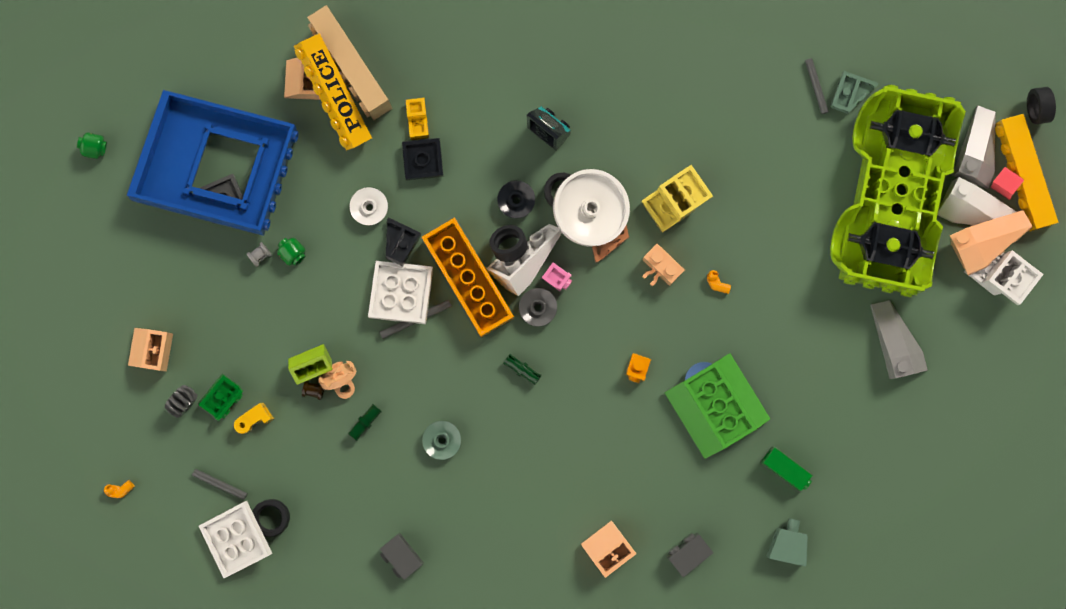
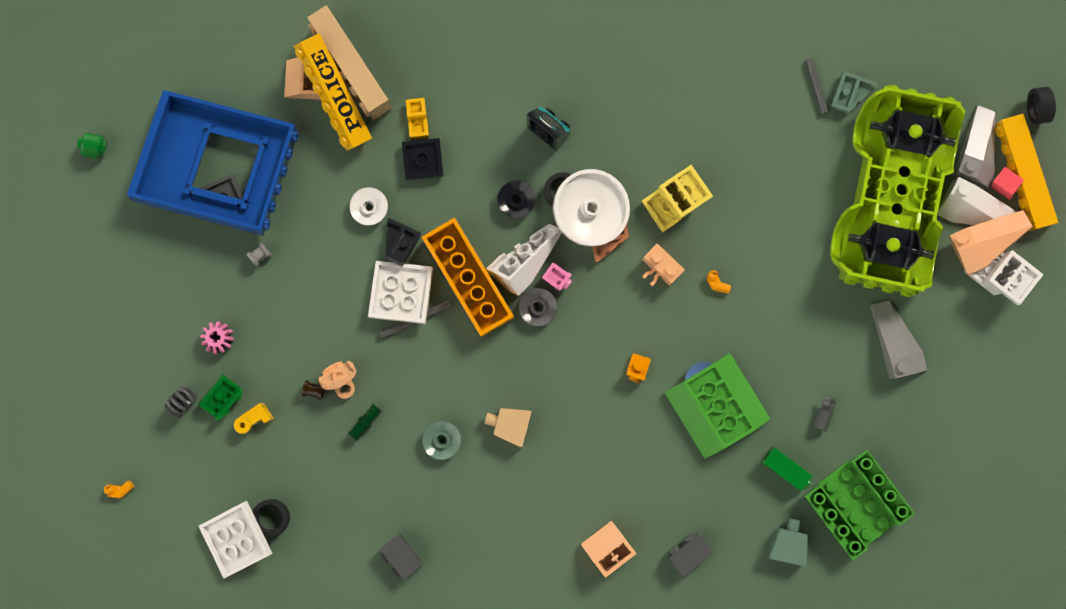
(150, 349): light nougat slope -> none
(217, 329): none -> bright pink gear
(219, 484): dark grey bar -> none
(291, 251): green head -> none
(310, 364): lime brick -> none
(510, 424): none -> tan torso
(513, 253): black tyre -> none
(522, 369): dark green pin -> none
(824, 414): none -> dark grey bar
(858, 503): none -> bright green slope

